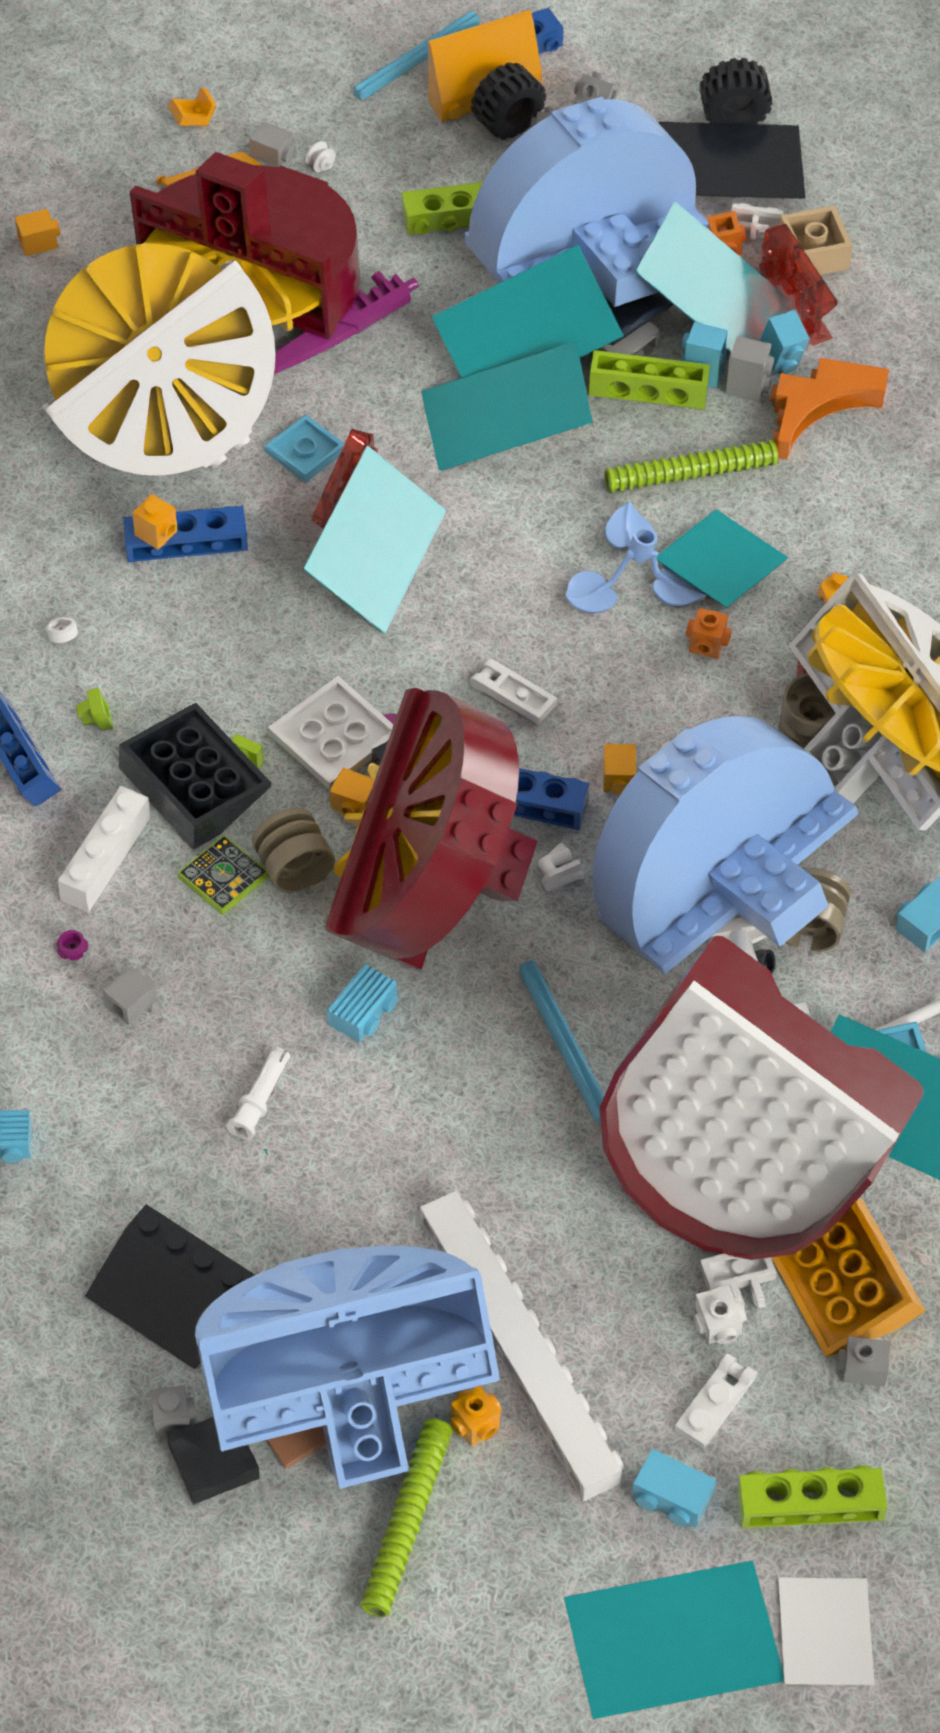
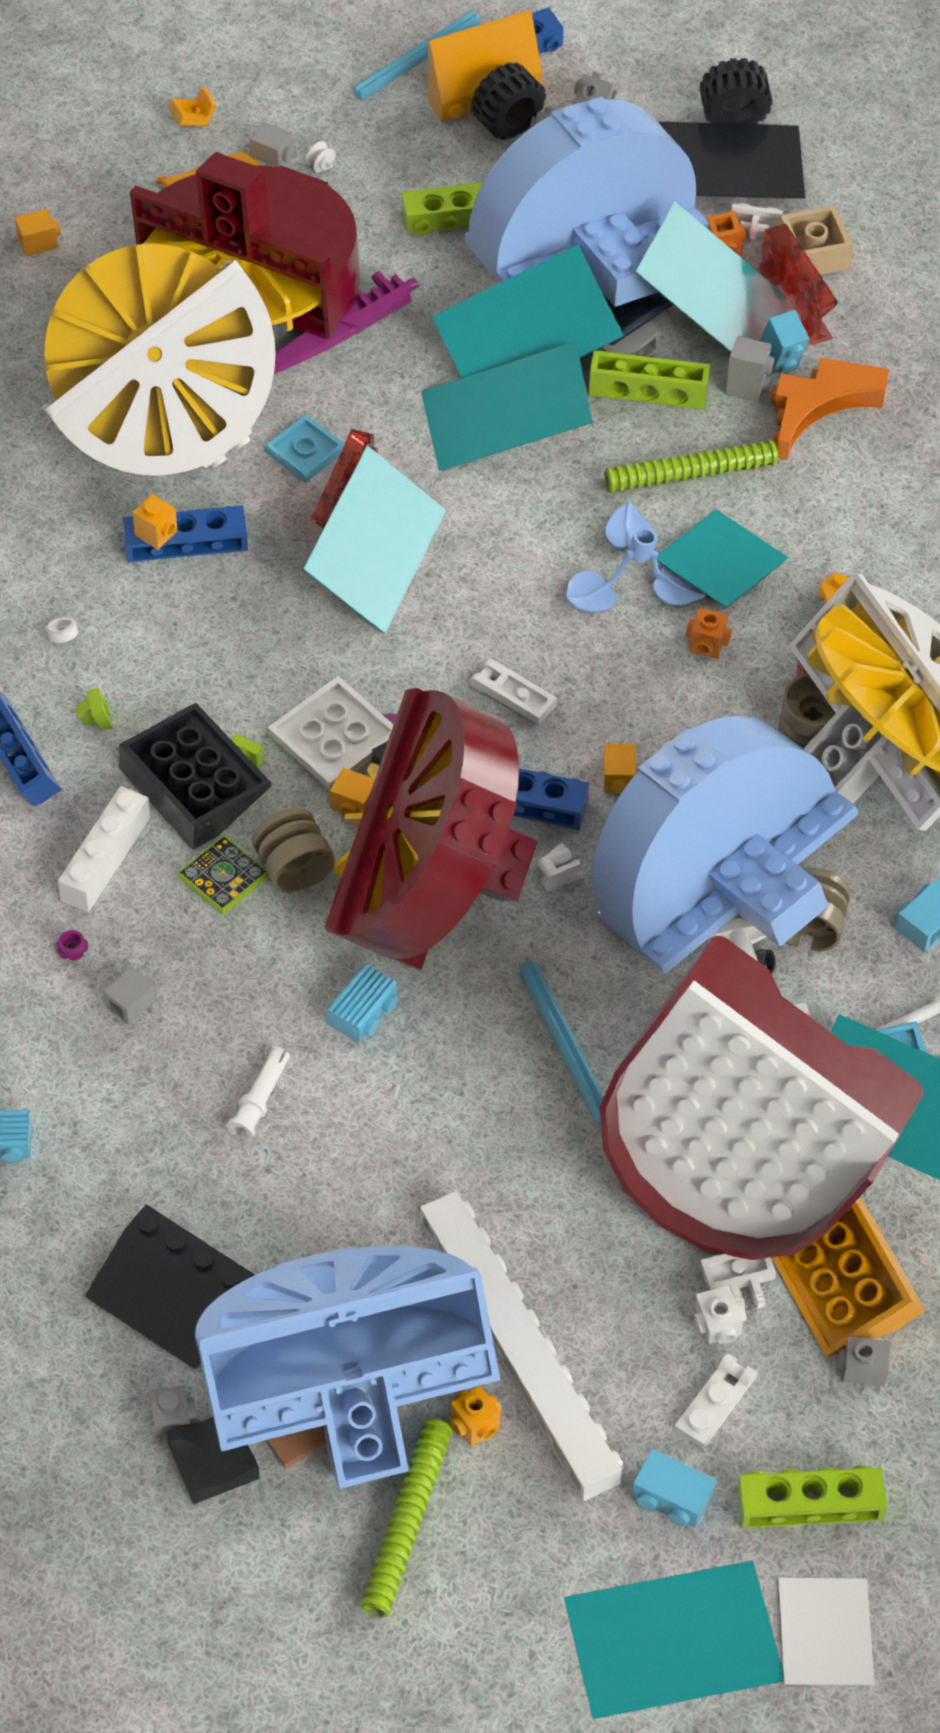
(706, 346): medium azure brick -> none

